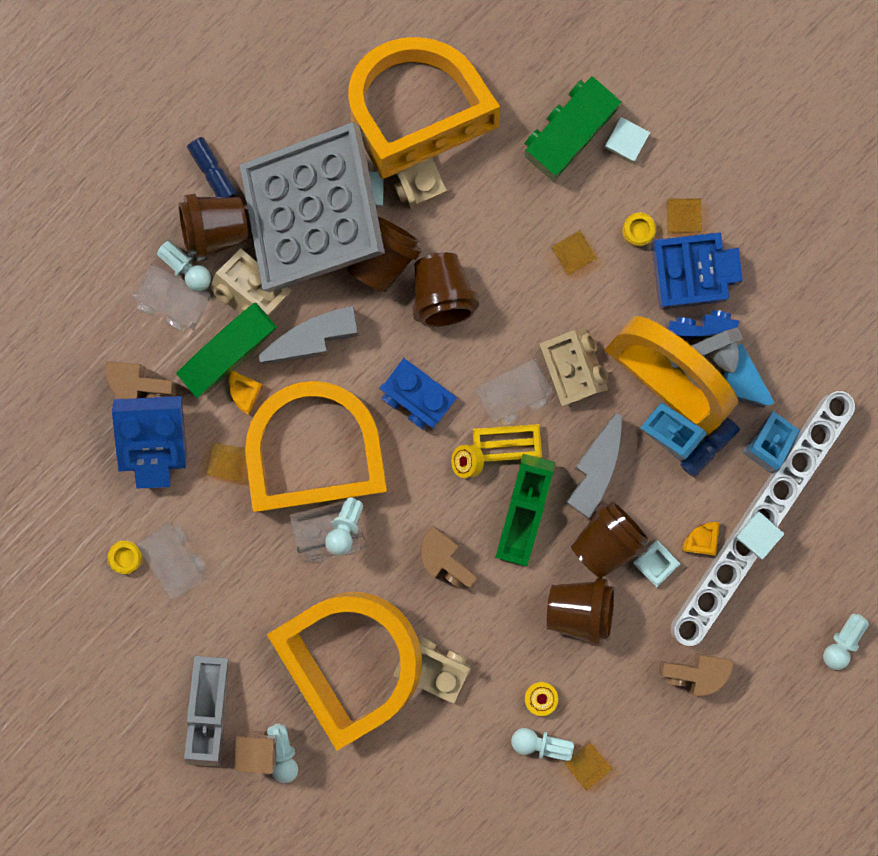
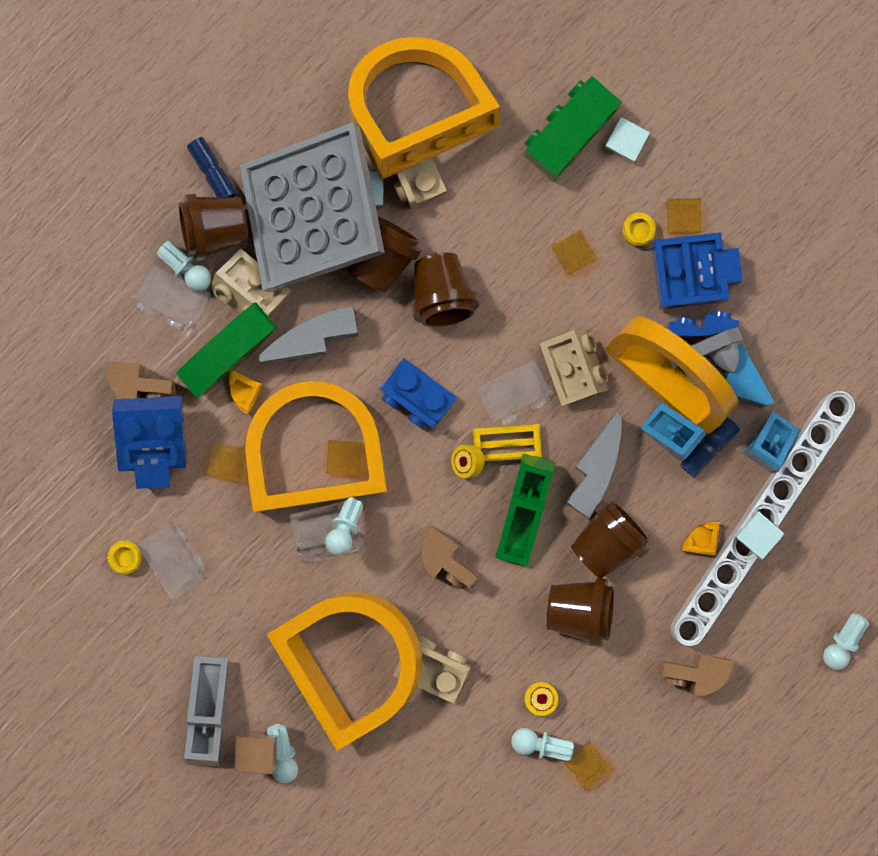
(344, 457): none -> clear yellow tile
(656, 563): light aqua tile -> none

